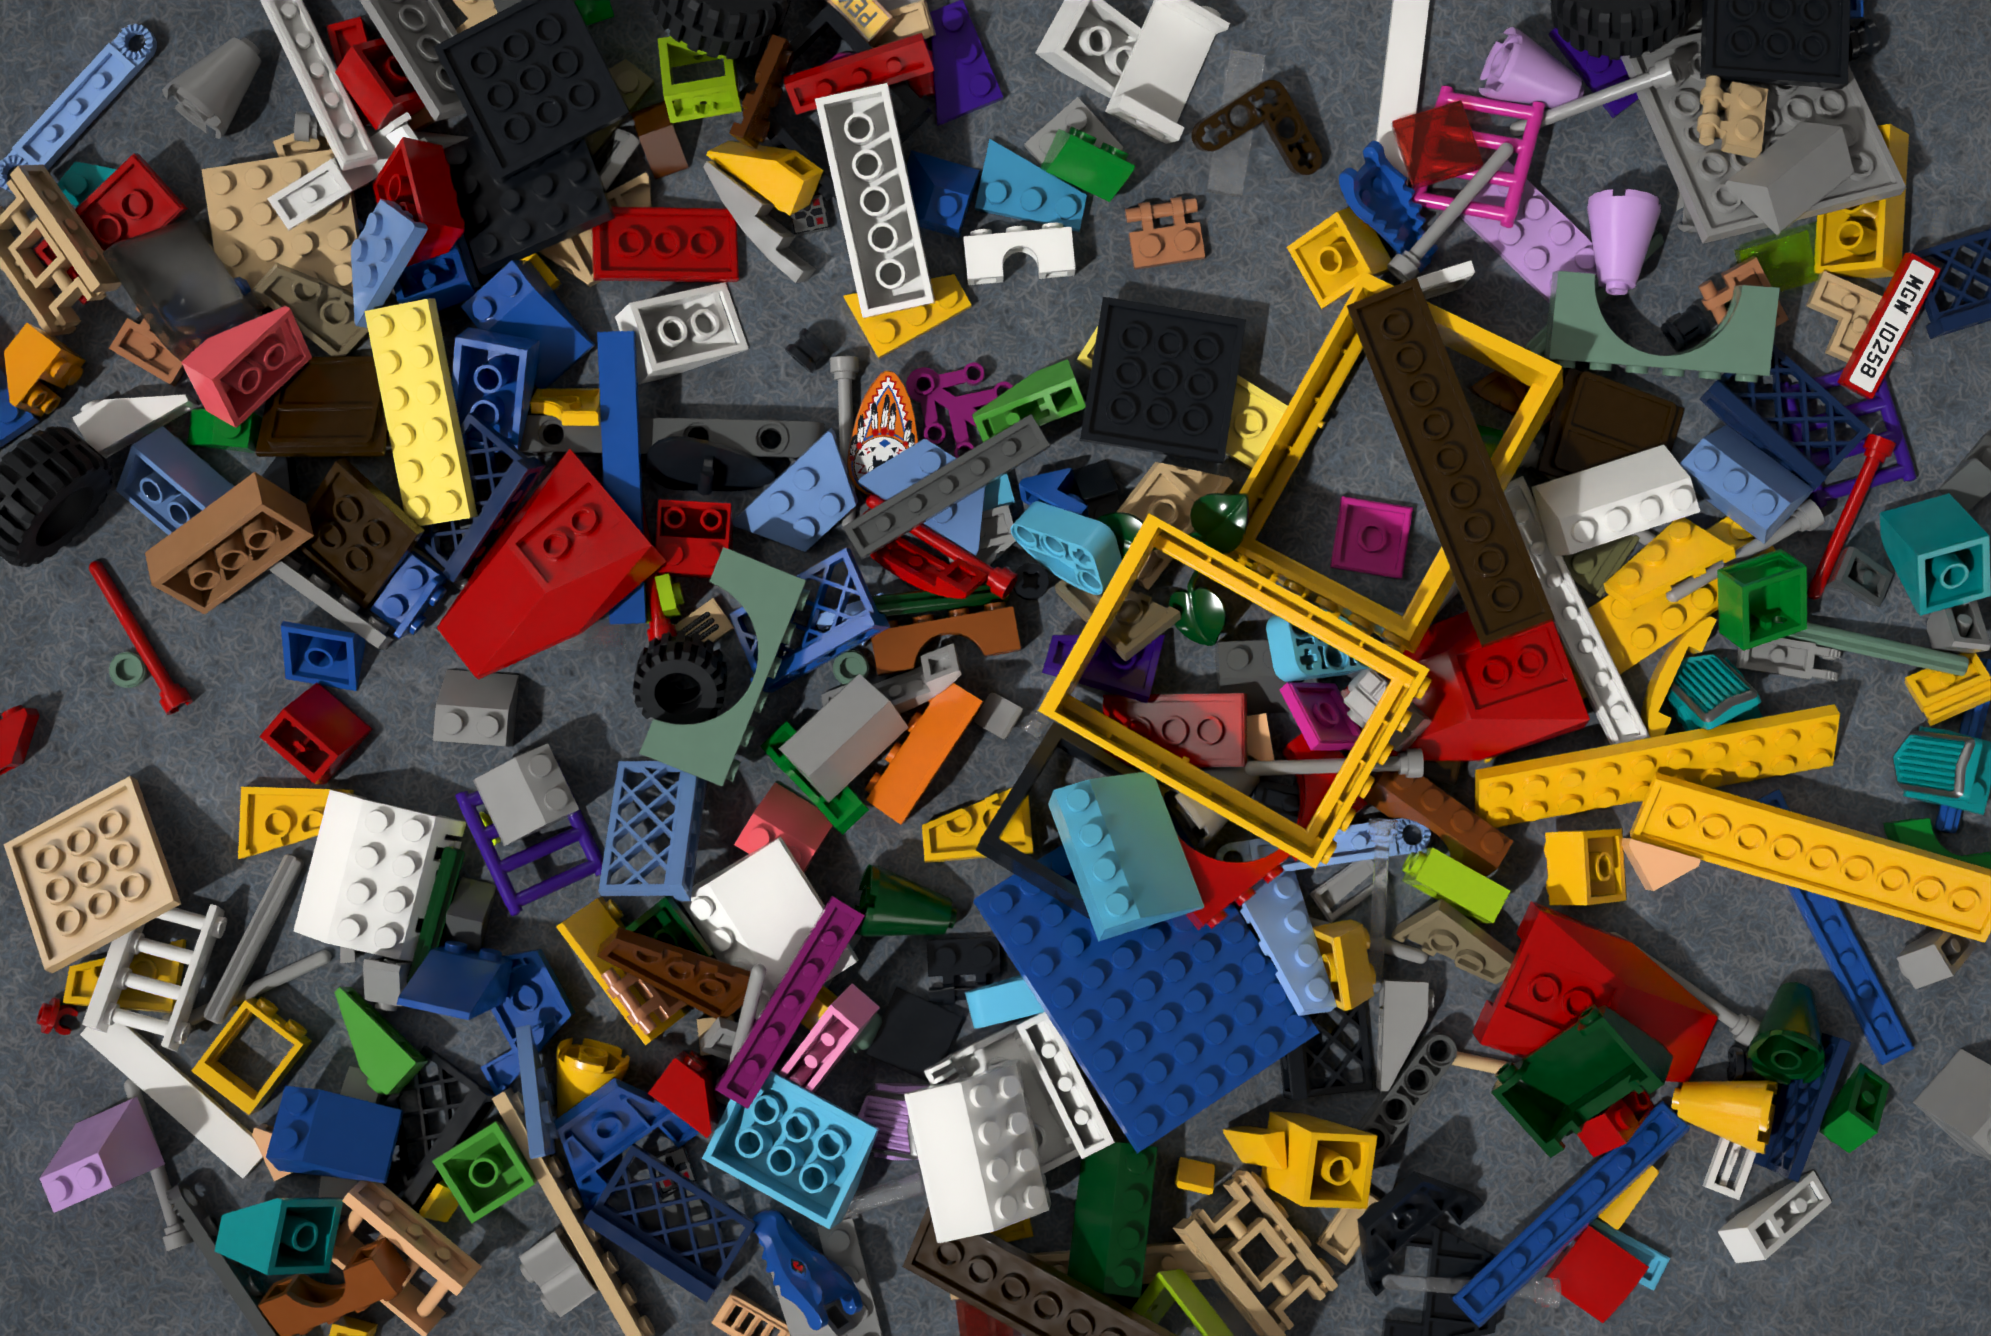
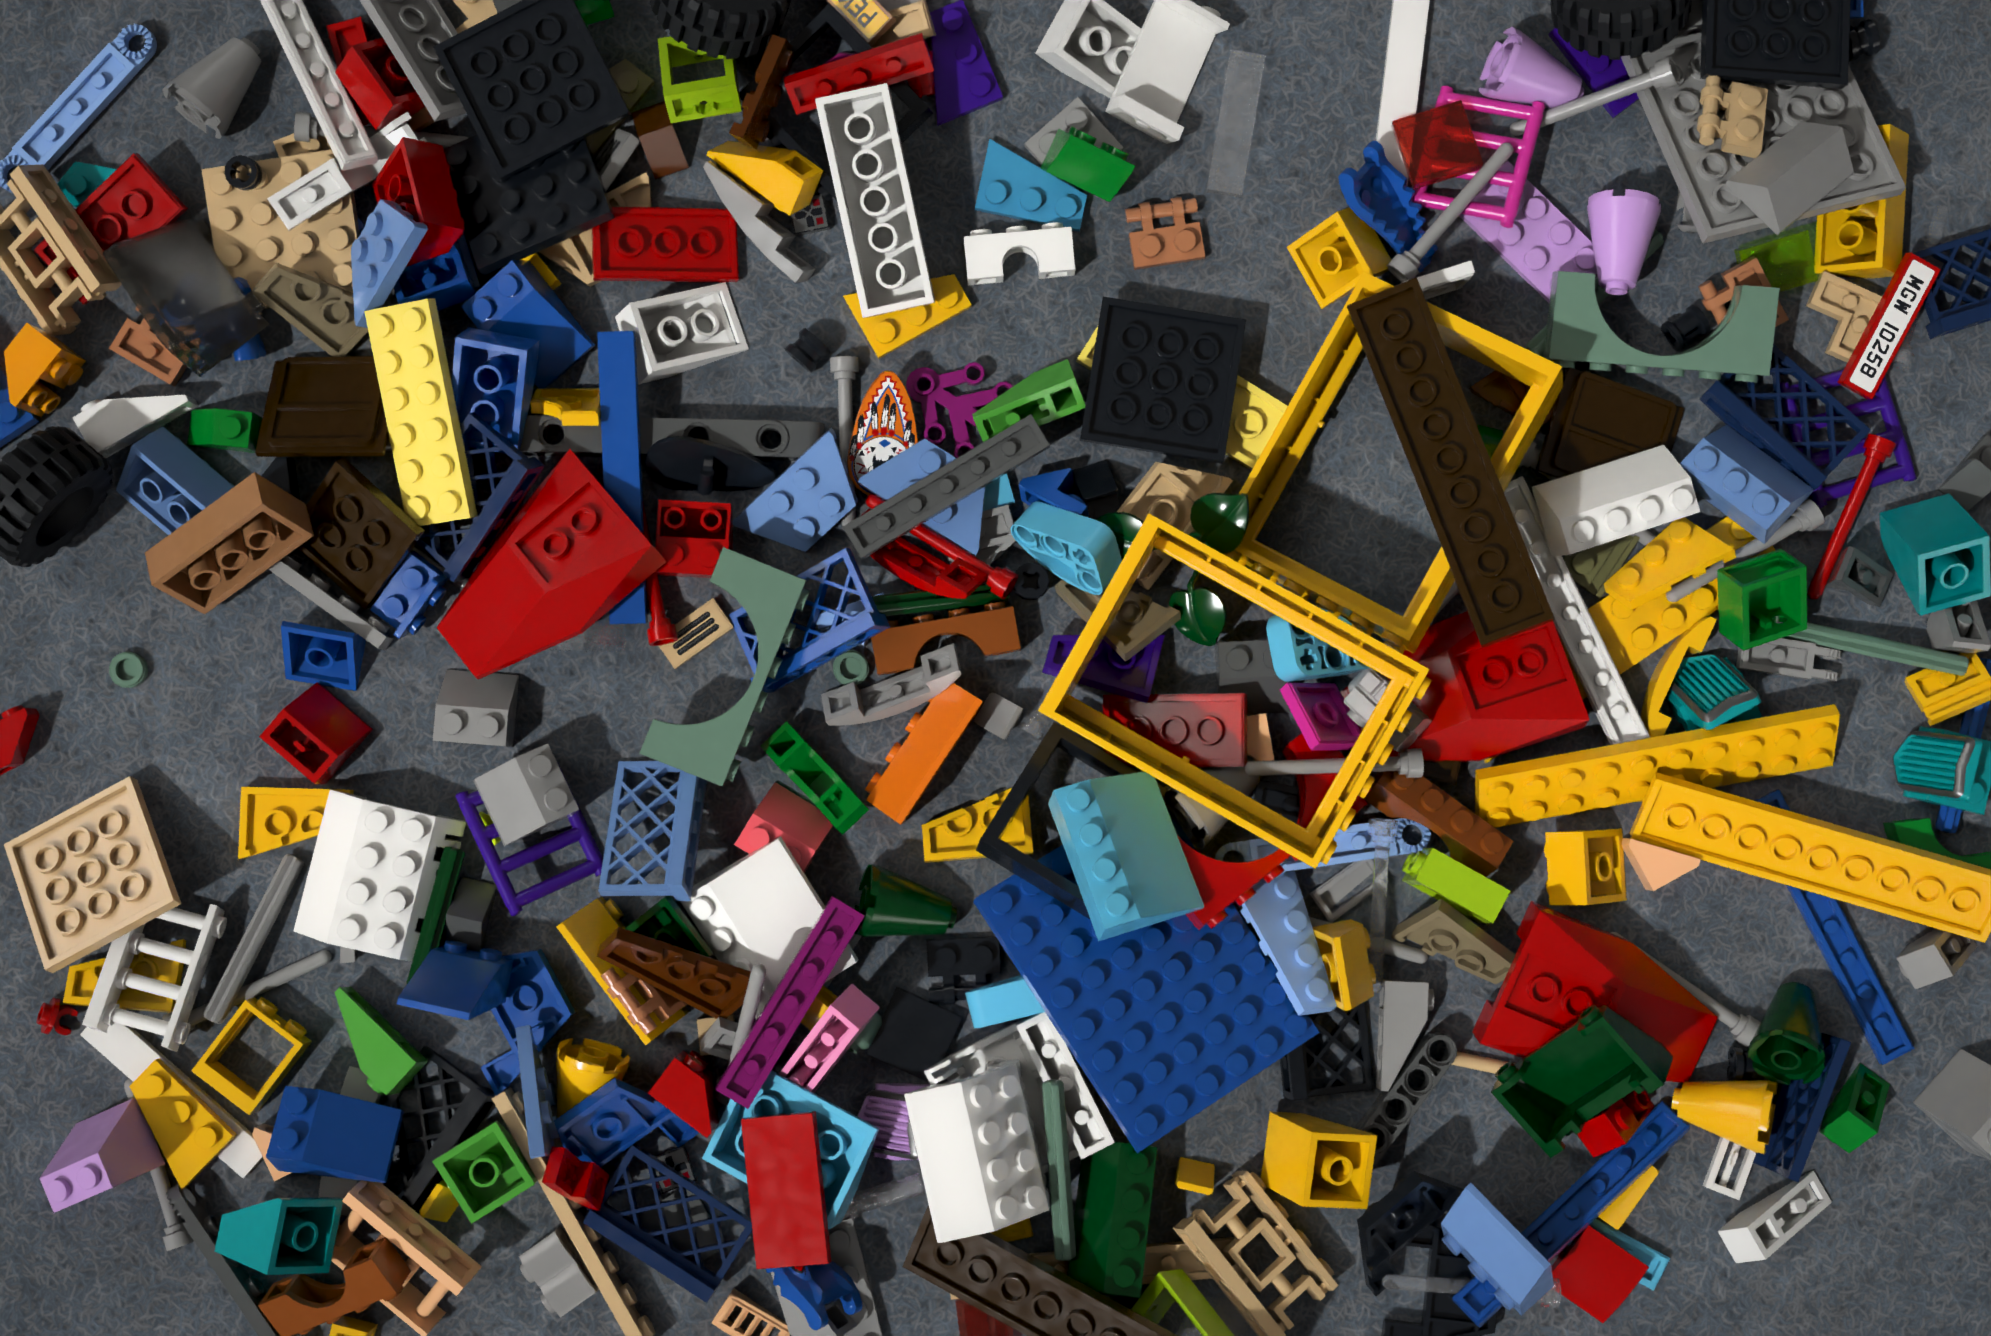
(171, 693): red piece -> none
(180, 1121): none -> yellow wing
(231, 170): none -> black bush
(246, 364): coral slope -> none
(384, 980): light grey slope -> none
(575, 1179): none -> red slope
(670, 597): lime bracket -> none
(684, 656): black tyre -> none
(786, 1190): none -> red tile
(844, 737): light grey slope -> none
(940, 192): blue slope -> none
(1059, 1169): none -> sand green axle
(1258, 1145): yellow slope -> none
(1270, 116): dark brown beam -> none
(1342, 1233): tan tile -> none
(1371, 537): dark pink tile -> none
(1496, 1251): none -> medium blue slope

